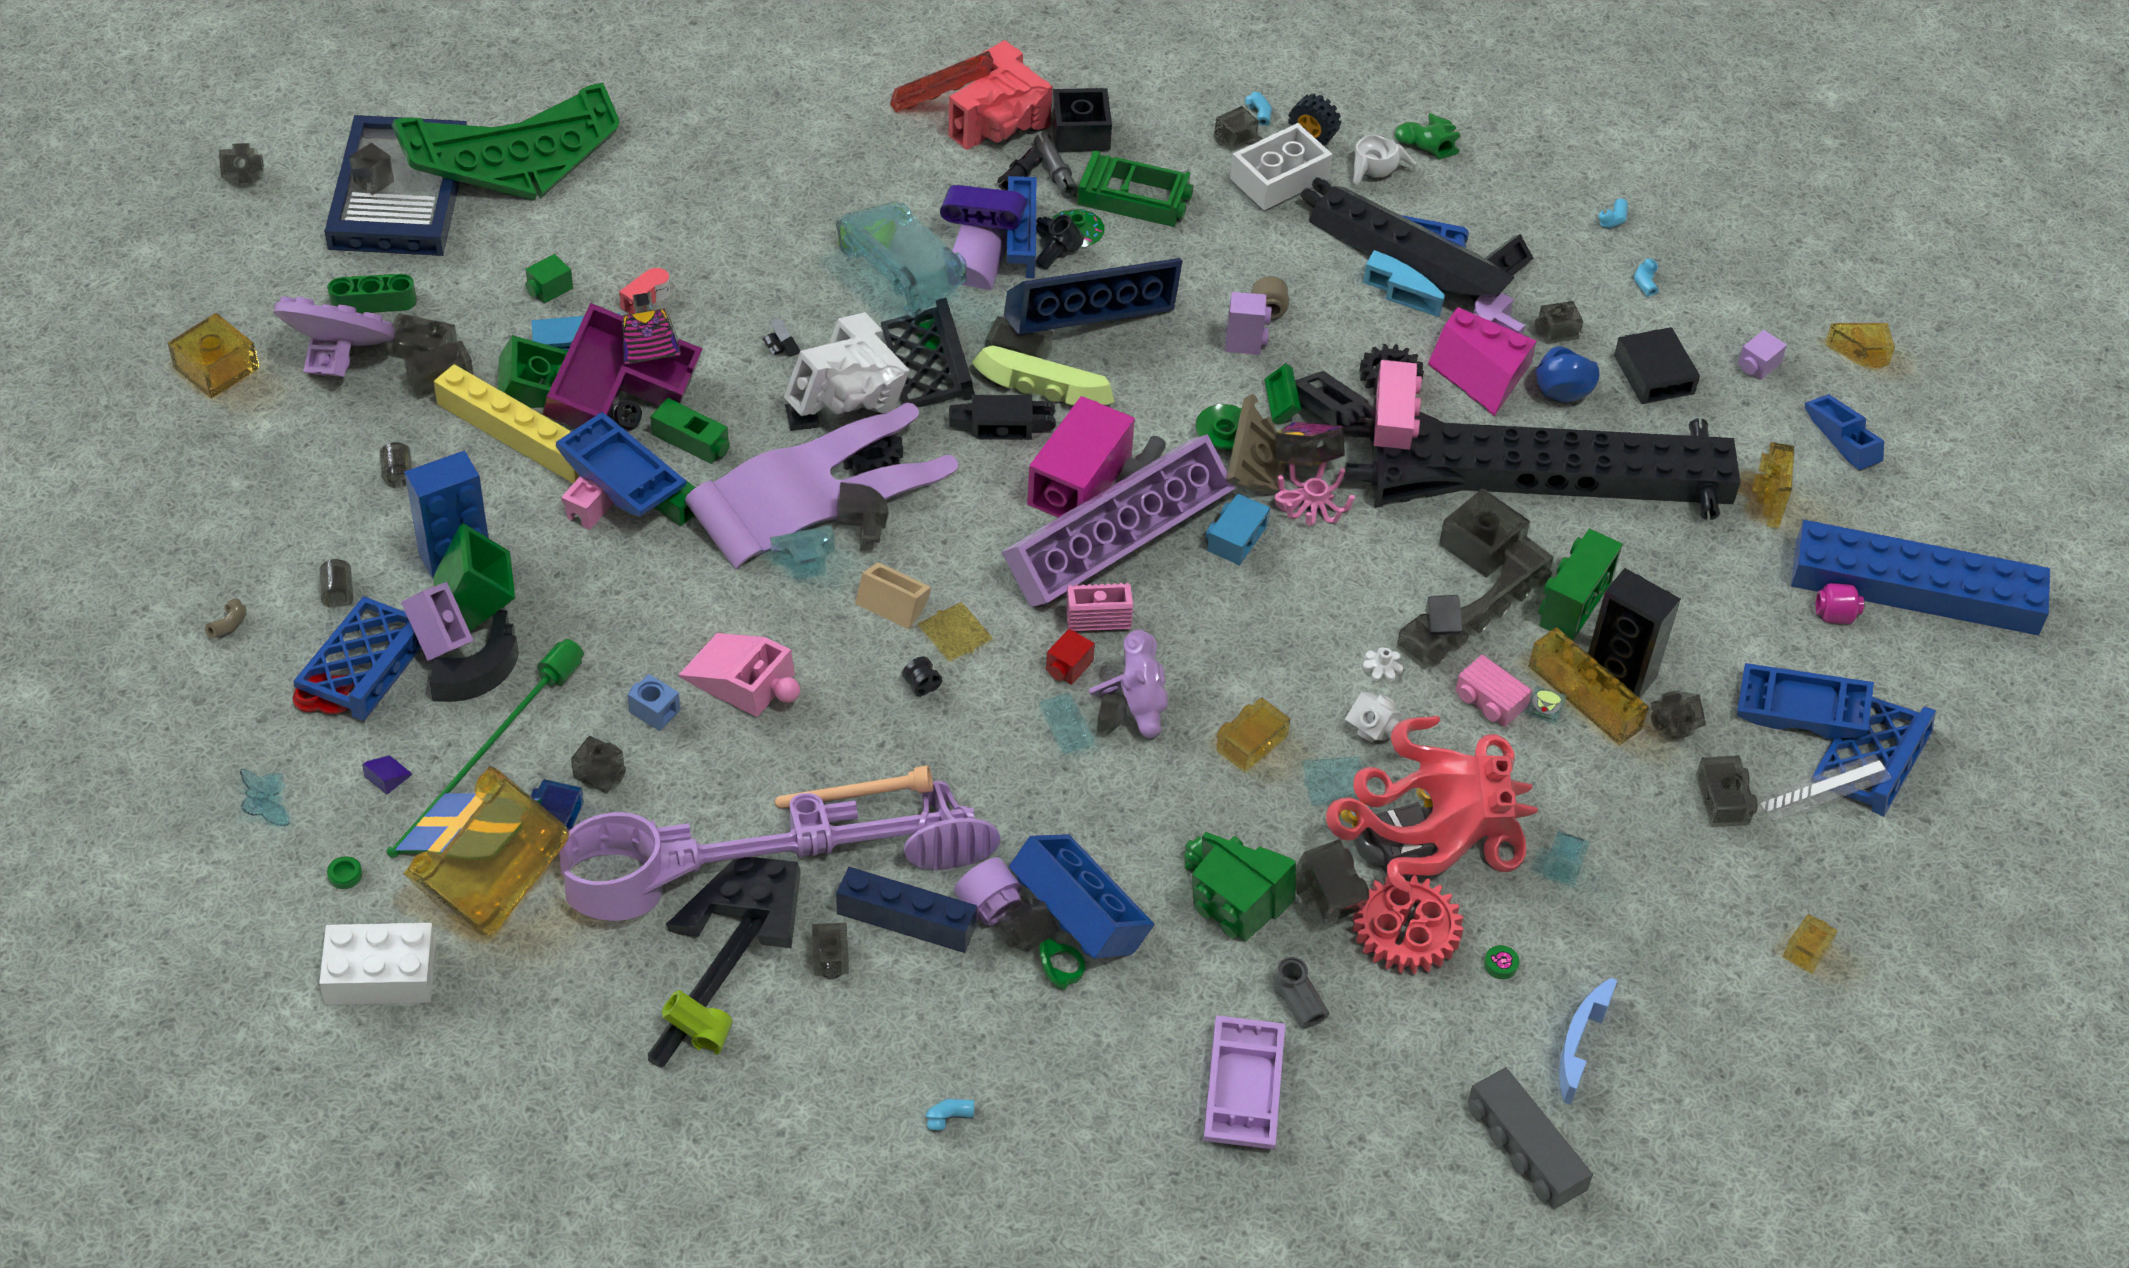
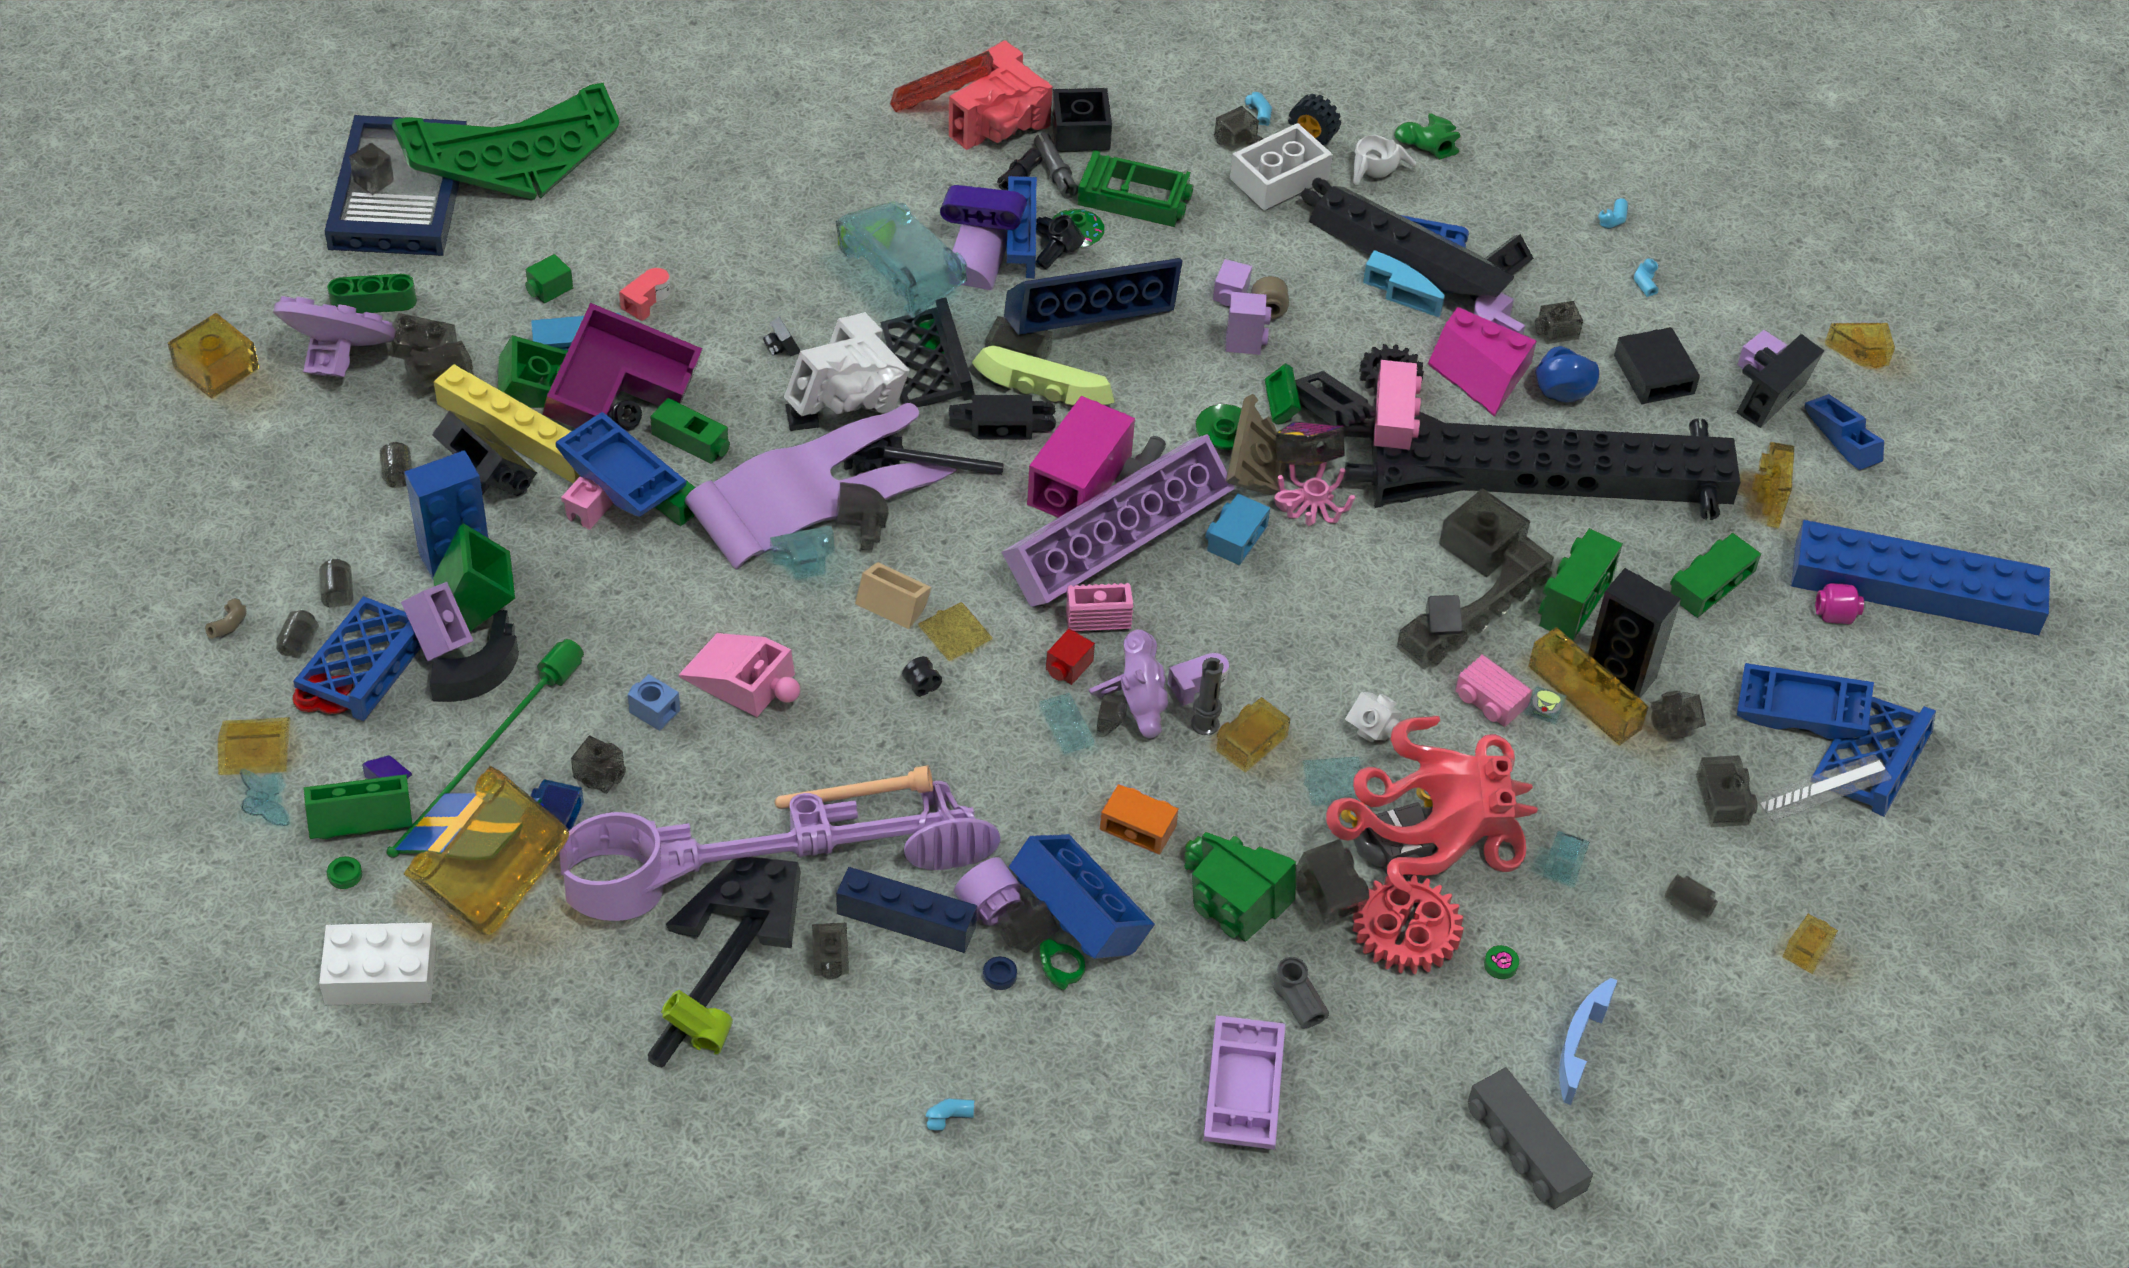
(231, 159): clear smoke brick -> none
(253, 745): none -> clear yellow slope
(296, 633): none -> clear smoke brick
(357, 807): none -> green brick
(490, 456): none -> black piece
(648, 332): torso -> none
(942, 460): none -> black bar
(1000, 973): none -> dark blue tile
(1139, 819): none -> orange brick
(1186, 677): none -> lavender leg
(1208, 706): none -> dark grey pin
(1231, 278): none -> lavender brick
(1382, 664): white plant -> none
(1691, 897): none -> clear smoke brick
(1714, 574): none -> green brick
(1779, 380): none -> black piece

